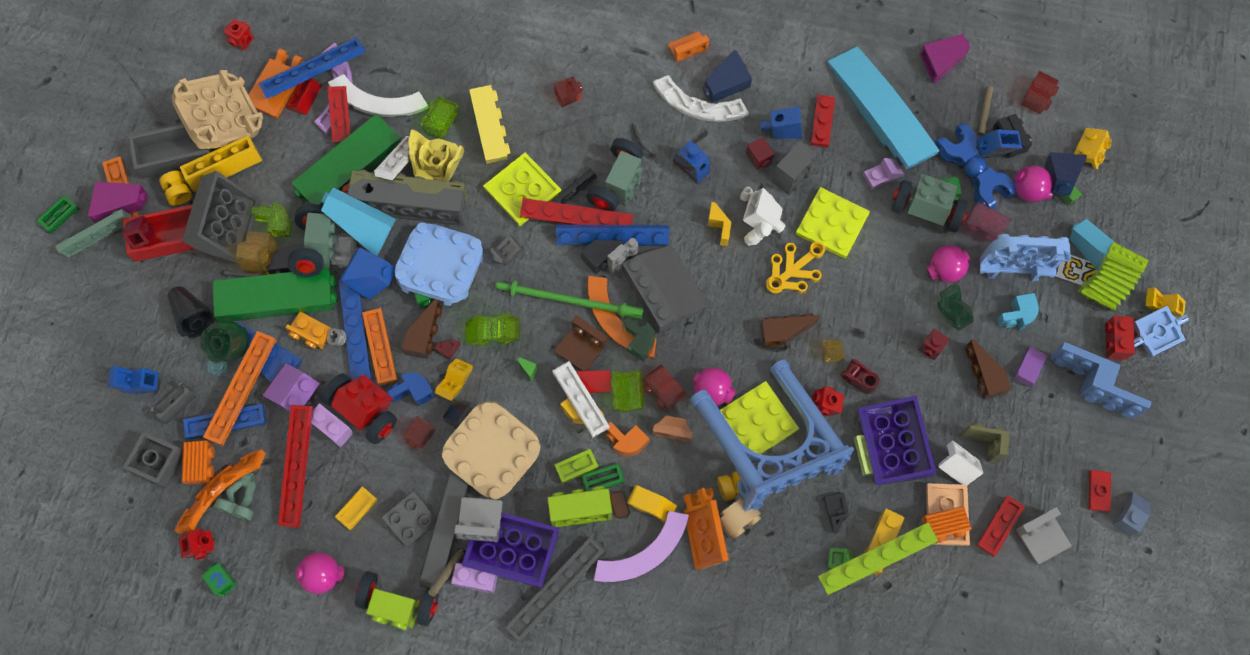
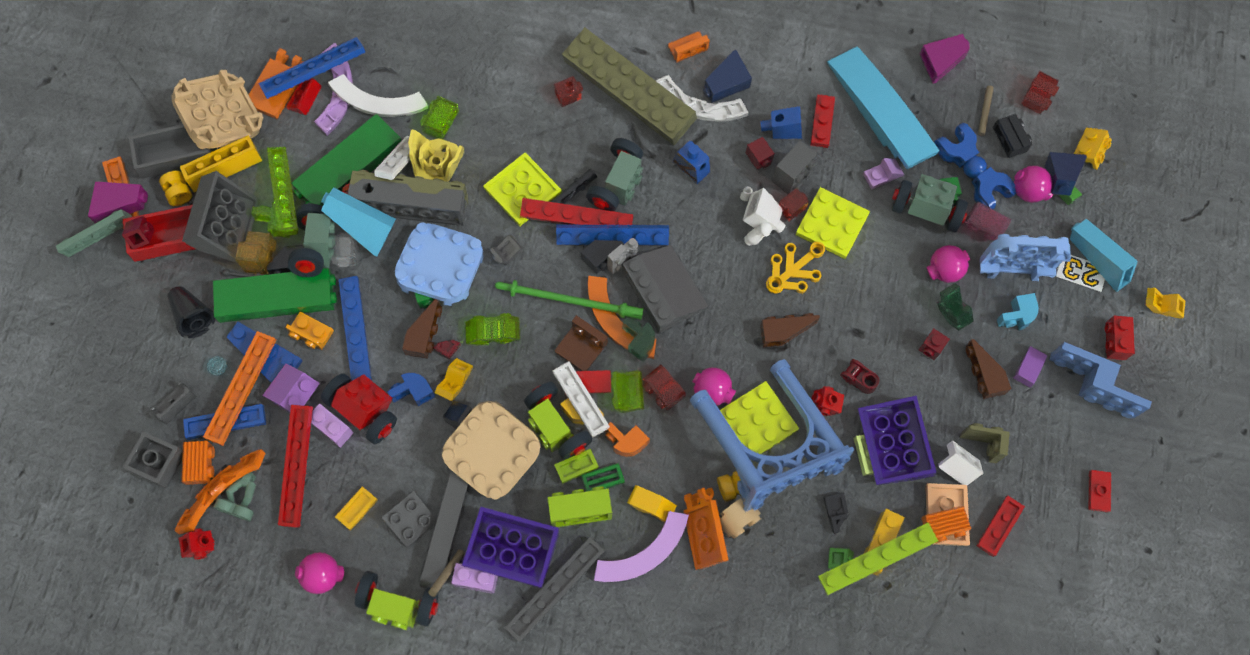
(59, 216): green tile -> none
(133, 381): blue brick -> none
(219, 579): green brick -> none
(224, 341): clear green brick -> none
(238, 34): red brick -> none
(282, 191): none -> clear neon green plate
(333, 333): light grey bush -> none
(338, 113): red plate -> none
(367, 273): blue slope -> none
(380, 346): orange plate -> none
(418, 433): clear red brick -> none
(479, 519): light grey bracket -> none
(488, 124): light yellow wedge -> none
(527, 367): bright green slope -> none
(550, 426): none -> brick
(620, 504): reddish brown piece -> none
(629, 86): none -> olive brick
(673, 428): nougat slope -> none
(719, 220): yellow slope -> none
(793, 204): none -> clear red brick
(833, 350): clear yellow slope -> none
(991, 143): blue torso -> none
(1044, 536): light grey bracket -> none
(1115, 277): lime piece -> none
(1133, 515): sand blue slope -> none
(1159, 331): light blue plate -> none

